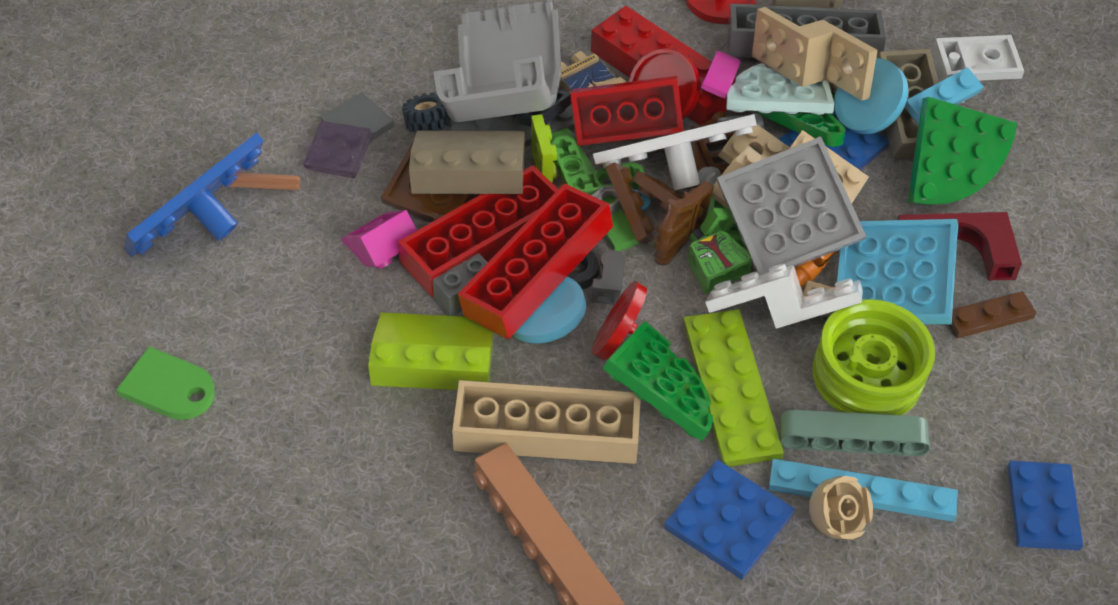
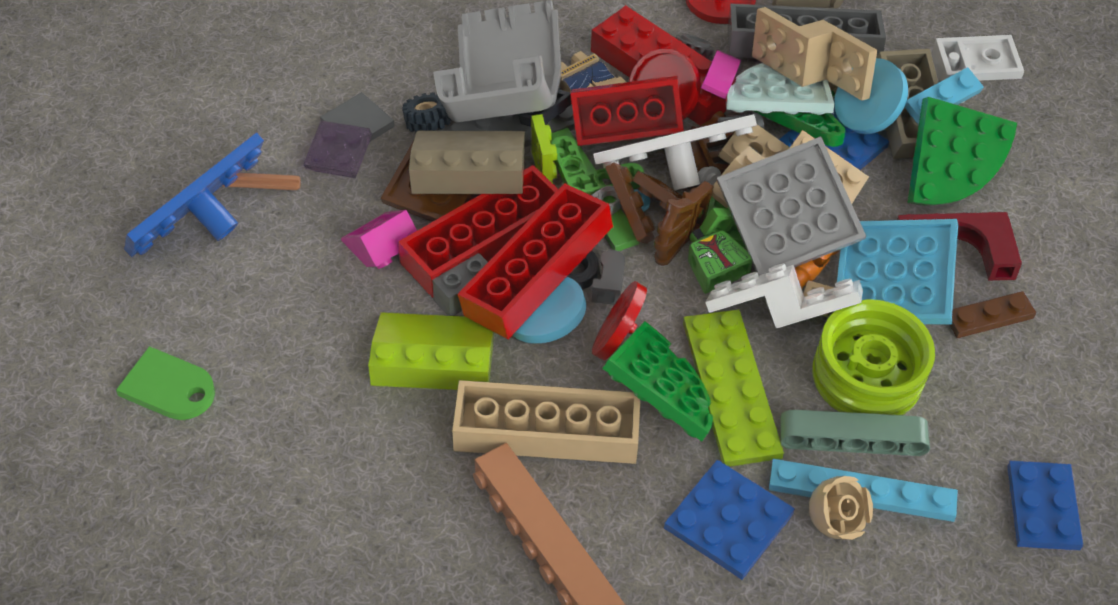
(696, 43): none -> dark grey gear

